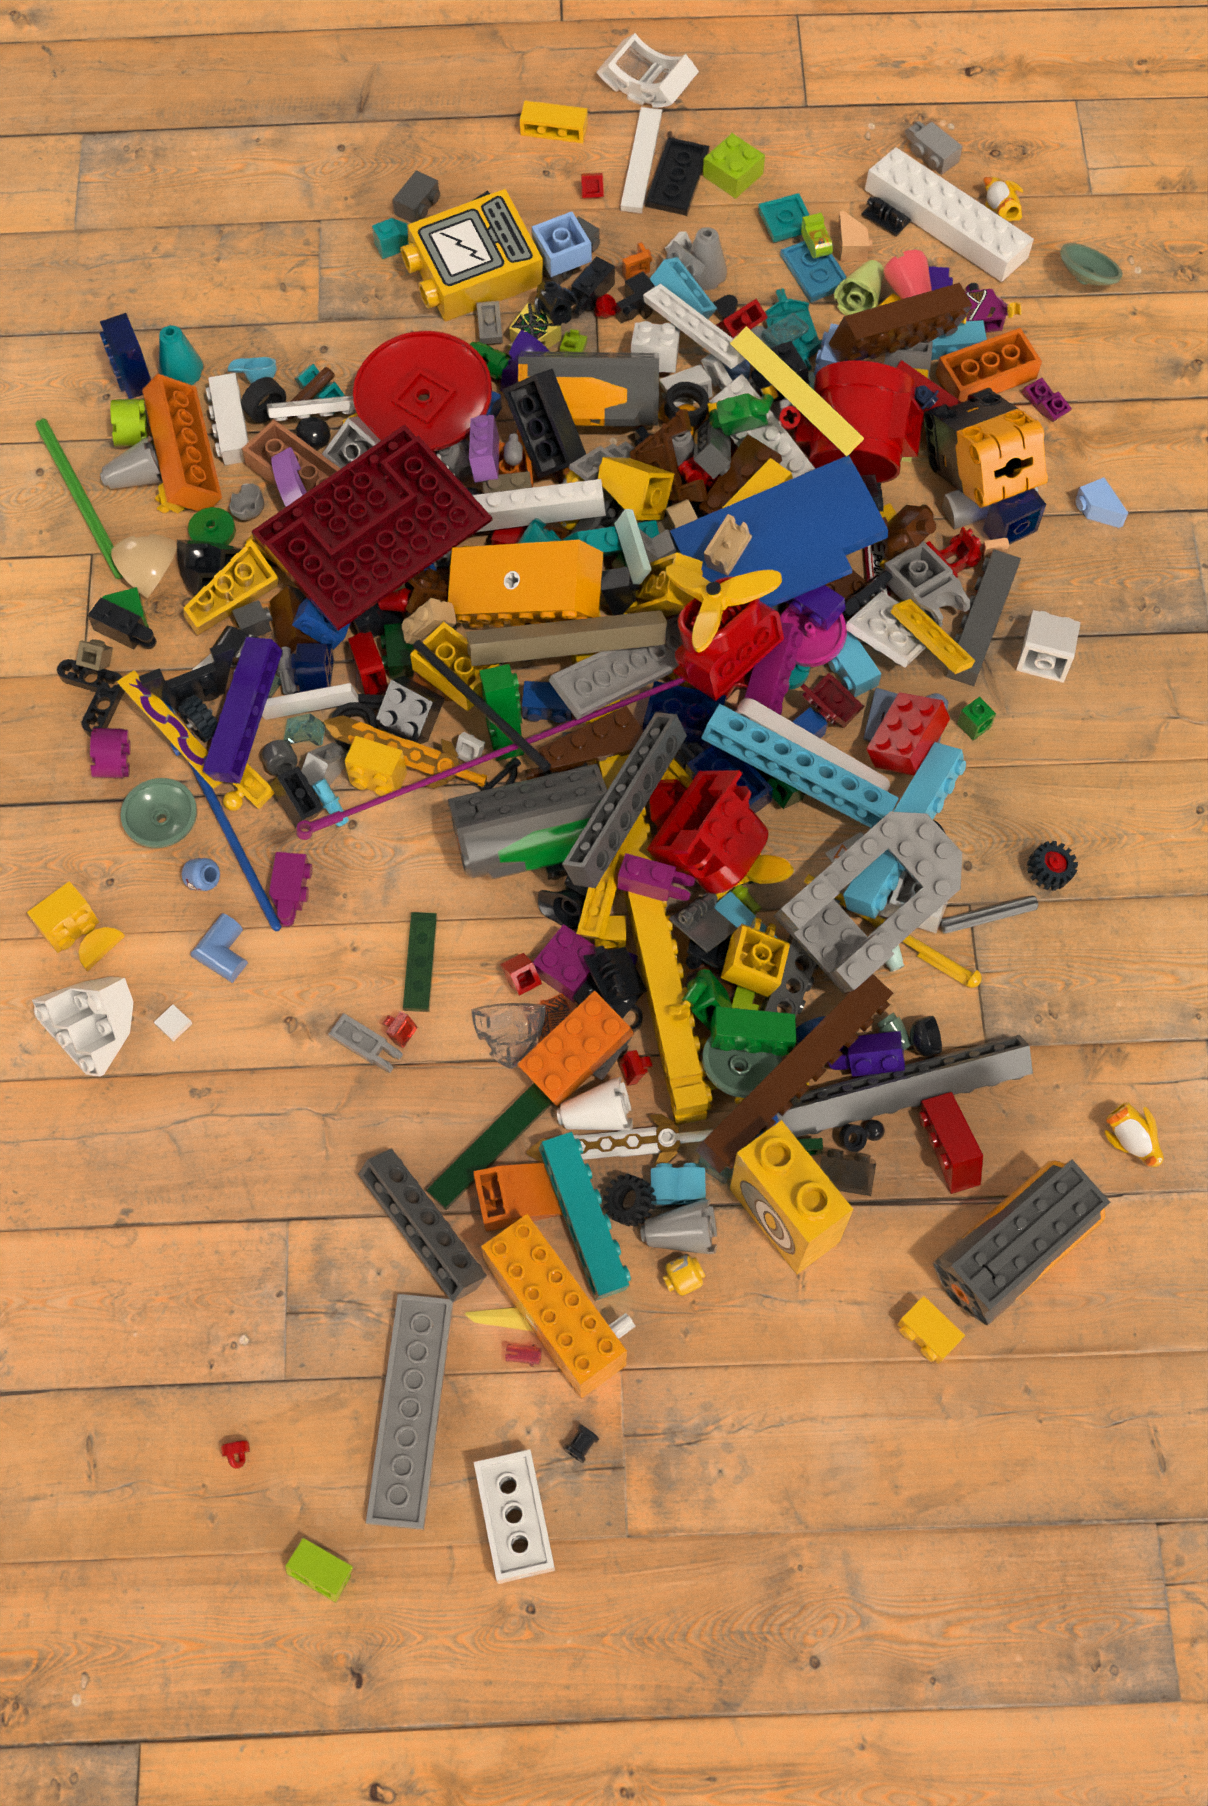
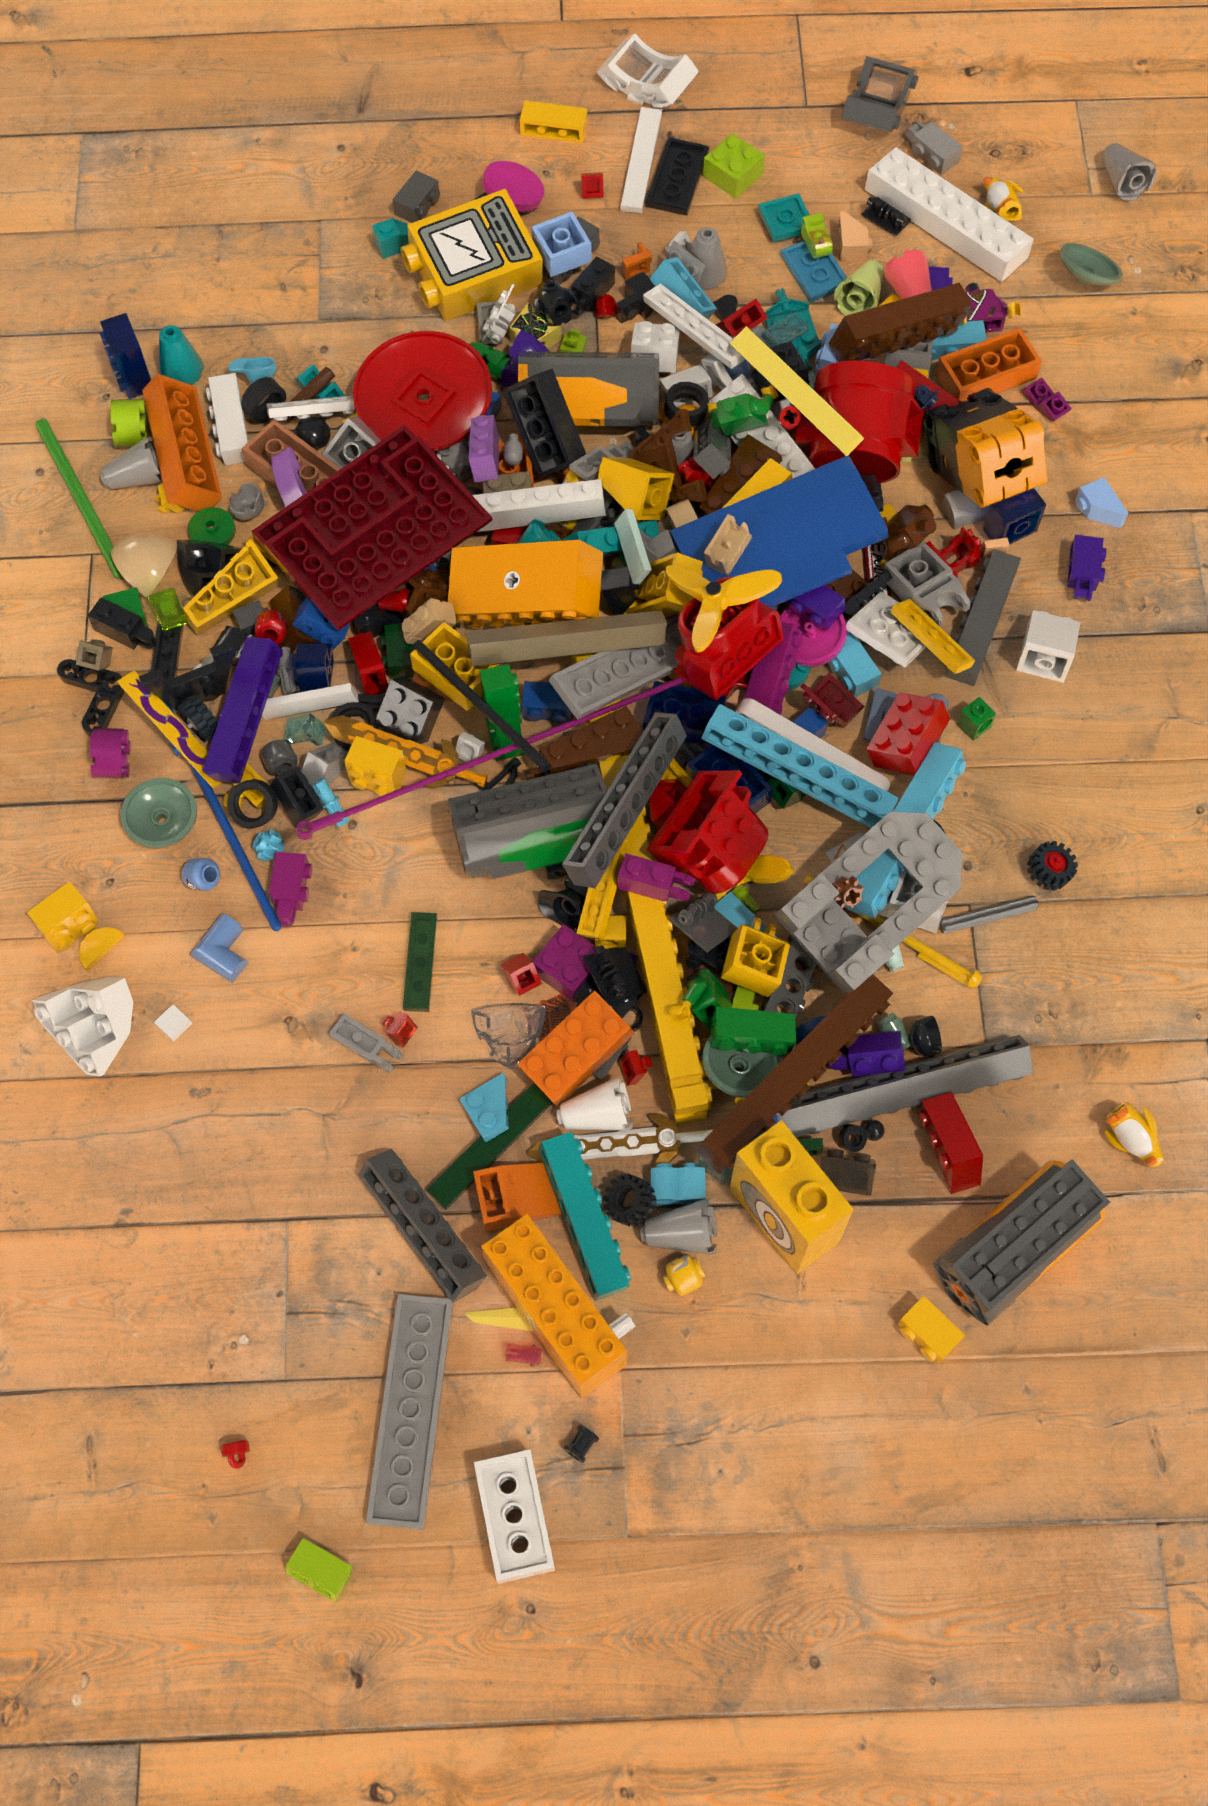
(167, 608): none -> clear neon green slope
(167, 651): none -> black tile
(234, 808): none -> black tyre
(268, 844): none -> medium azure gear
(271, 625): none -> red head
(488, 1107): none -> medium azure wing
(500, 318): none -> white hinge
(520, 182): none -> dark pink piece
(849, 892): none -> dark orange gear
(881, 94): none -> dark grey window
(1085, 565): none -> dark purple brick
(1128, 171): none -> light grey cone

